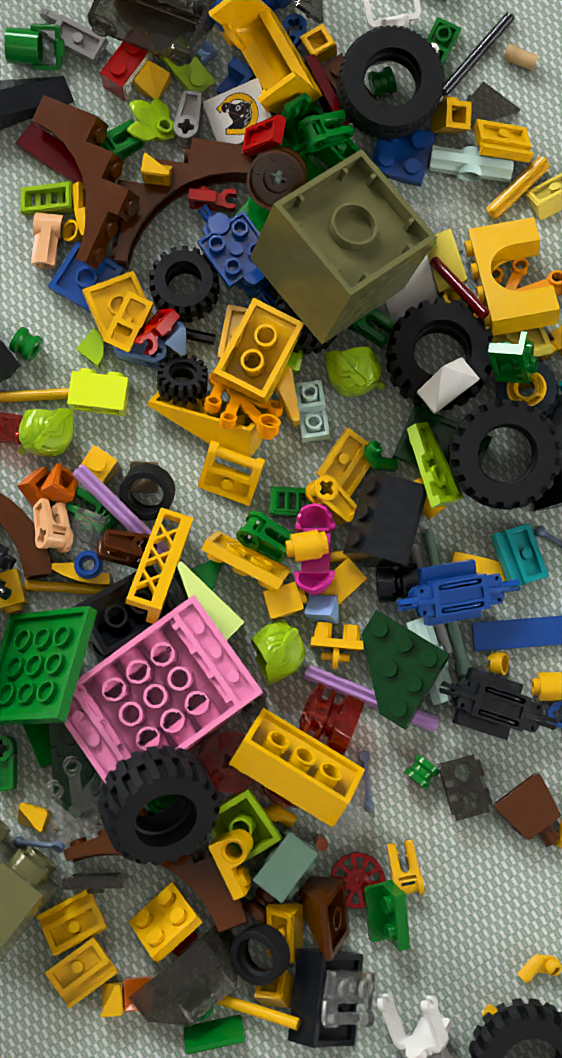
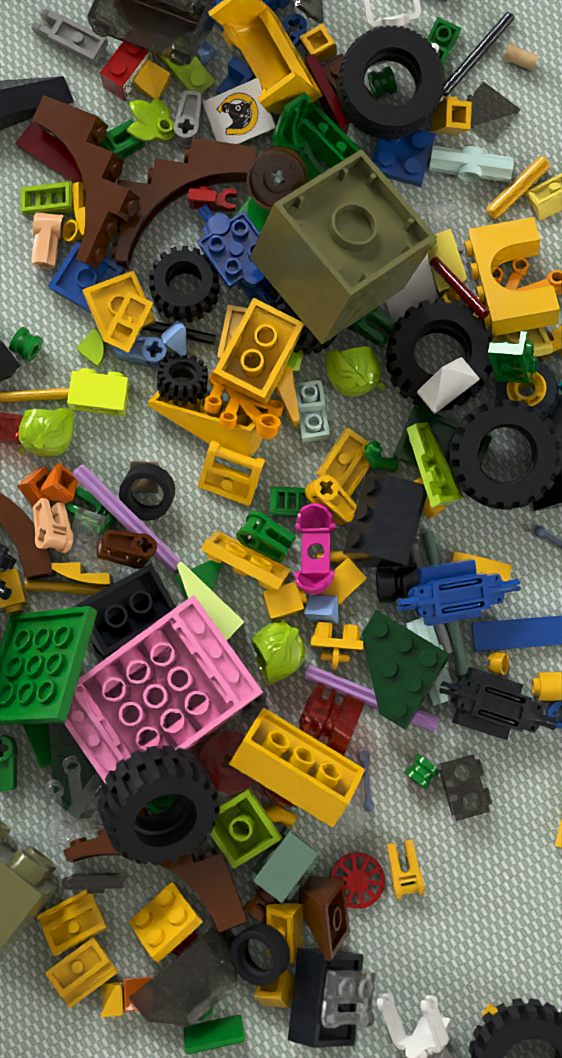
(26, 46): green piece -> none
(33, 816): yellow slope -> none
(58, 846): sand blue hinge -> none
(82, 558): blue plate -> none
(101, 464): yellow brick -> none
(154, 172): yellow slope -> none
(159, 326): red plate -> none
(168, 569): yellow fence -> none
(229, 861): yellow plate -> none
(260, 1012): yellow bar -> none
(263, 135): red plate -> none
(307, 545): yellow brick -> none
(319, 130): green piece -> none
(321, 842): copper bar -> none
(387, 914): green bracket -> none
(502, 140): yellow plate -> none
(519, 555): teal plate -> none
(530, 810): reddish brown torso -> none
(540, 964): yellow arm -> none

